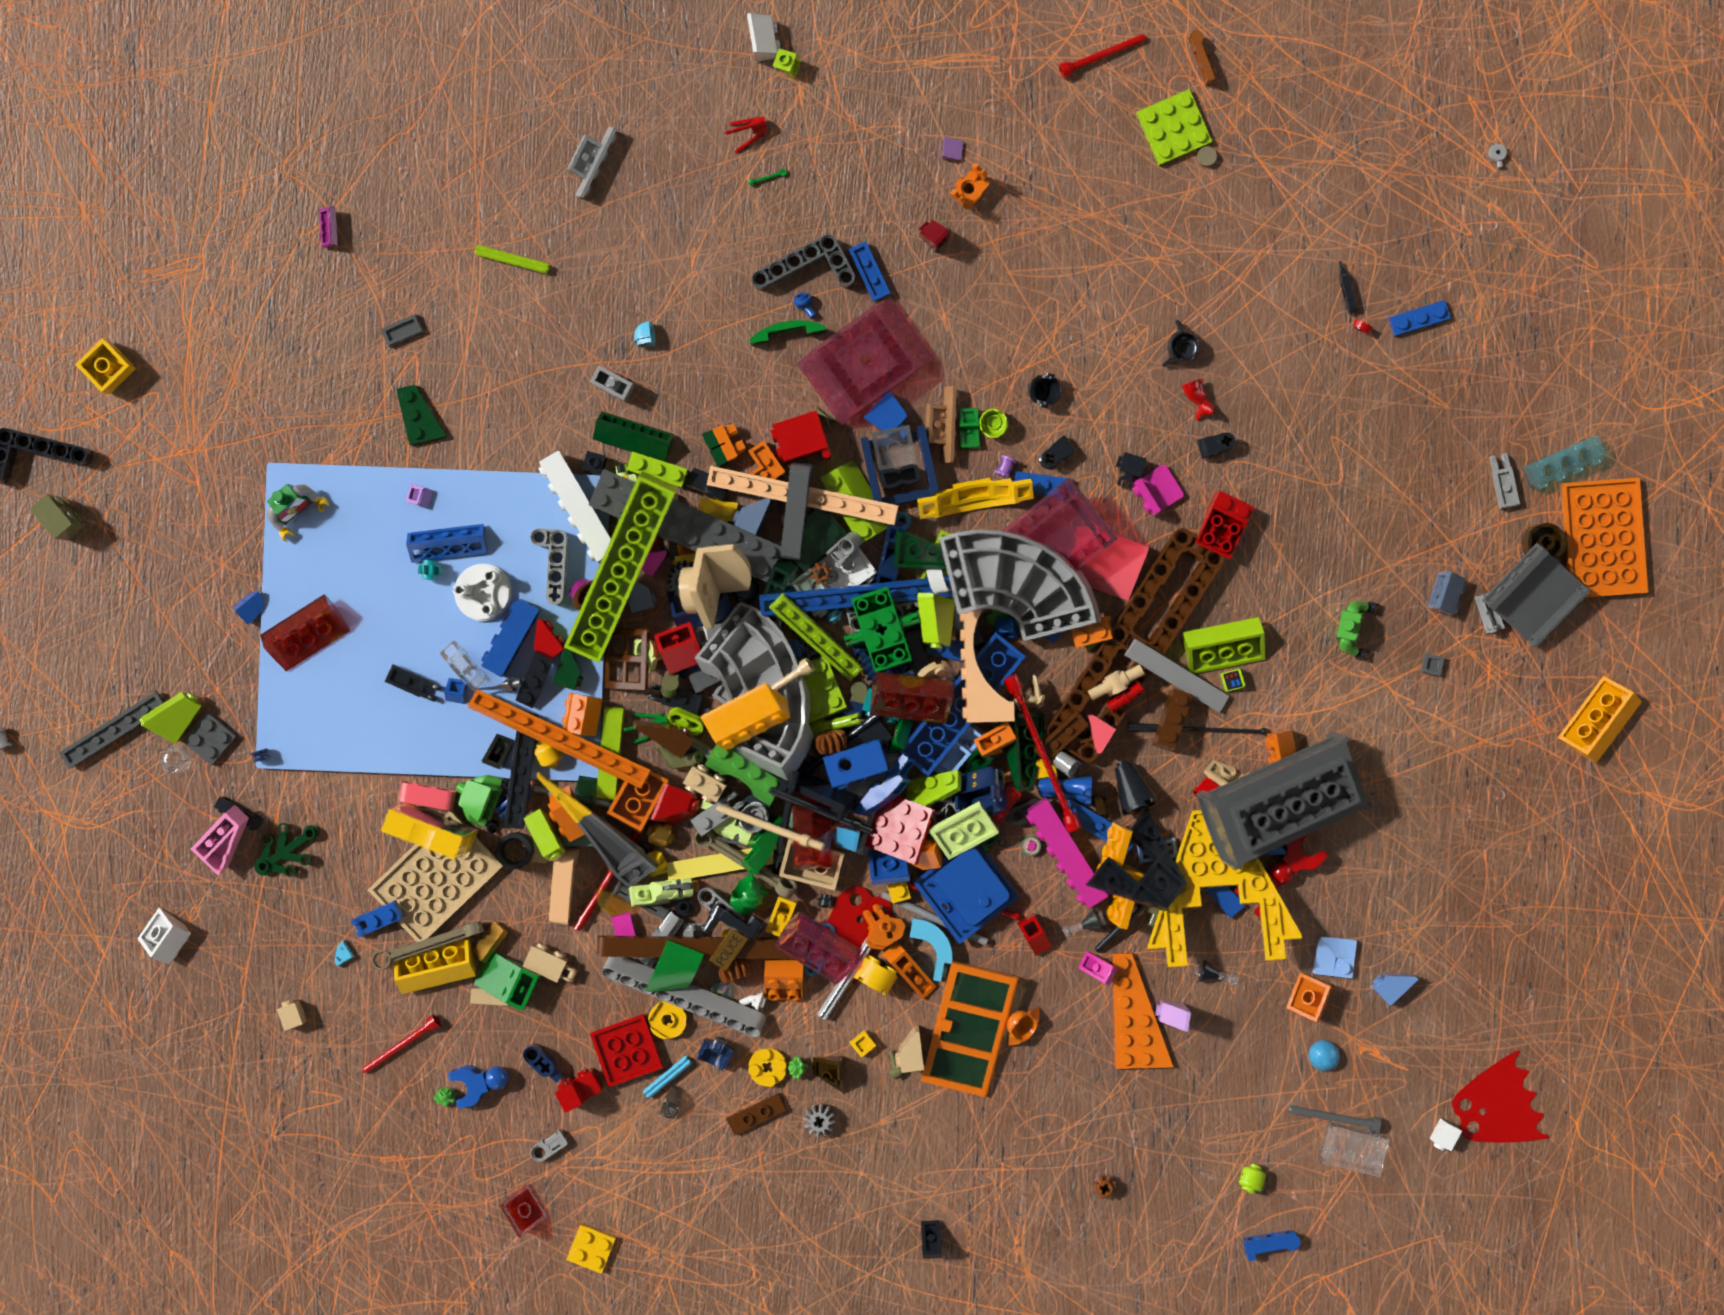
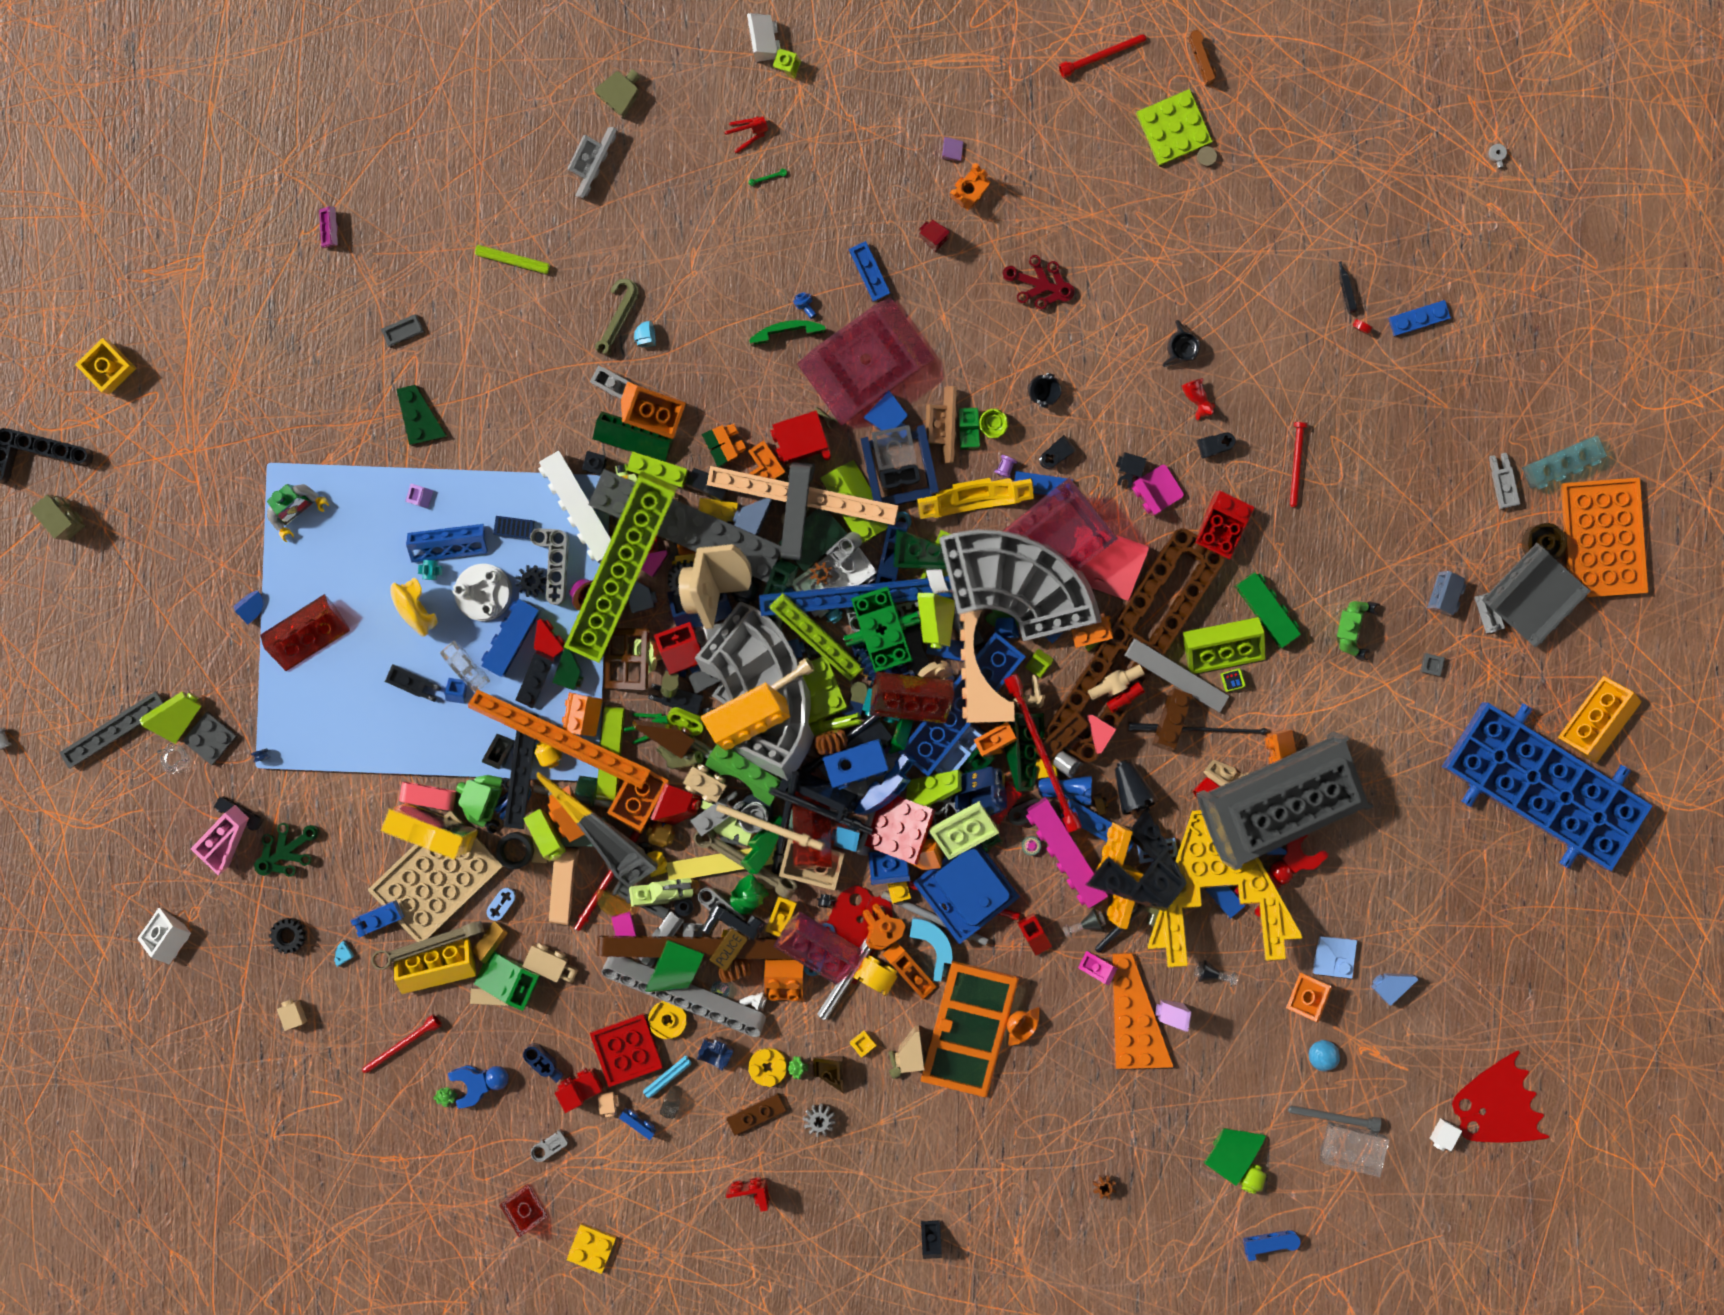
(277, 940): none -> black tyre
(410, 608): none -> yellow piece
(497, 901): none -> light blue beam
(508, 685): flat silver bar -> none
(513, 527): none -> tile
(529, 574): none -> black gear
(608, 1103): none -> light nougat plate
(619, 91): none -> olive torso
(620, 315): none -> olive piece
(643, 1127): none -> blue plate
(651, 410): none -> orange slope
(756, 1186): none -> red bracket
(805, 262): dark grey beam -> none
(1039, 663): none -> lime slope
(1042, 284): none -> dark red plant
(1234, 1153): none -> green slope
(1265, 606): none -> green brick
(1297, 462): none -> red bar
(1546, 786): none -> blue brick

